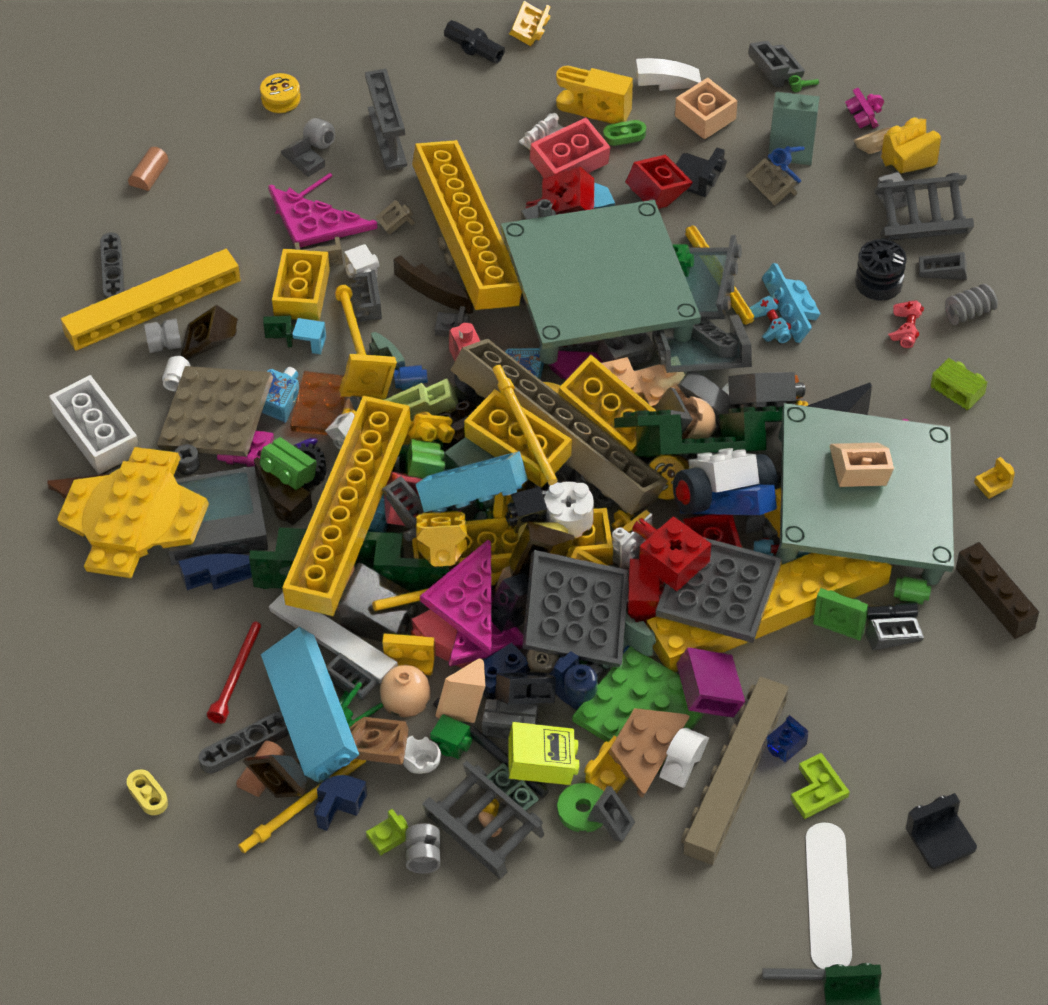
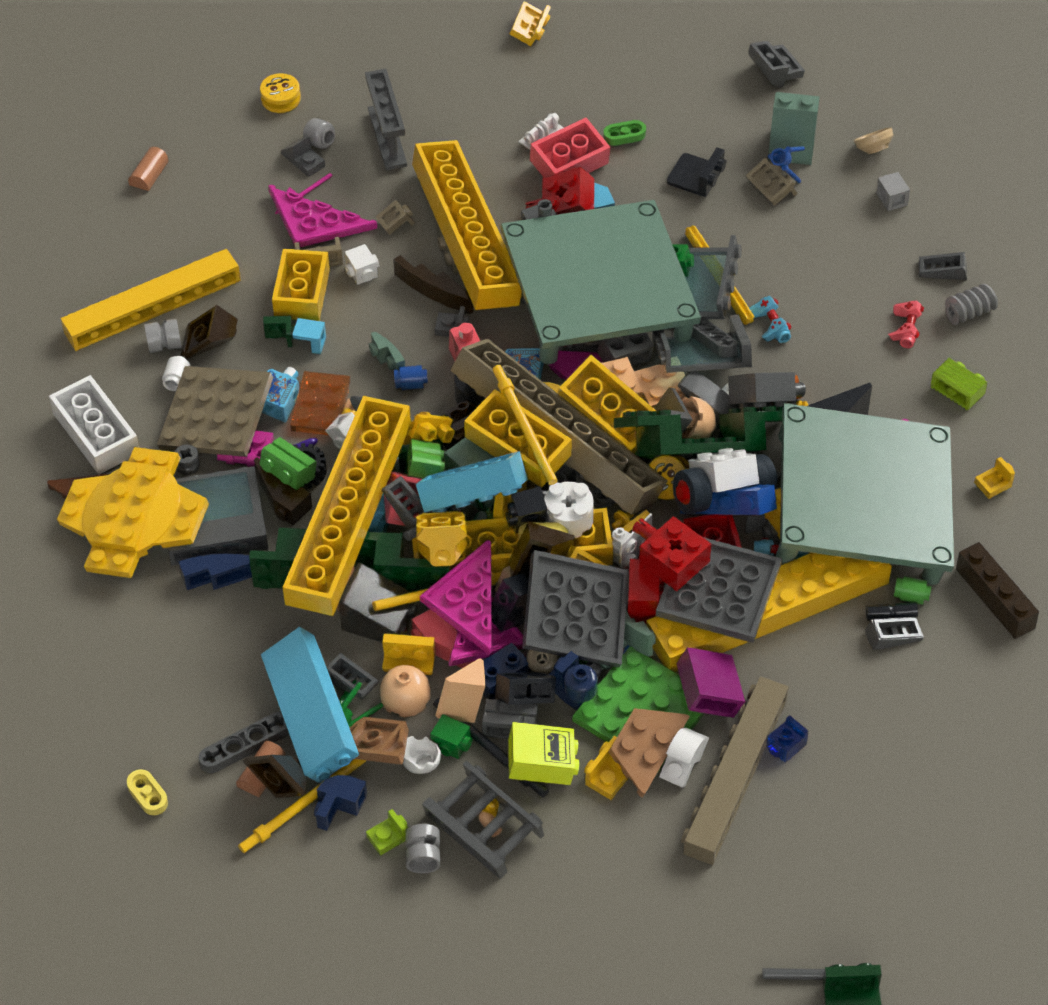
(111, 268): dark grey beam -> none
(219, 710): red piece -> none
(335, 638): white tile -> none
(364, 373): yellow tile -> none
(366, 297): dark grey hinge -> none
(433, 399): yellowish green slope -> none
(474, 41): black piece -> none
(513, 788): sand green slope -> none
(572, 797): bright green tile -> none
(595, 94): yellow brick -> none
(612, 814): dark grey slope -> none
(657, 180): red slope -> none
(666, 74): white slope -> none
(706, 108): light nougat brick -> none
(794, 301): medium azure bracket -> none
(797, 84): bright green hand -> none
(824, 787): lime plate -> none
(828, 896): white sticker -> none
(840, 614): bright green plate -> none
(862, 464): light nougat slope -> none
(867, 106): dark pink hips -> none
(880, 269): black wheel -> none
(910, 146): yellow piece -> none
(915, 227): dark grey fence -> none
(940, 832): black bracket -> none

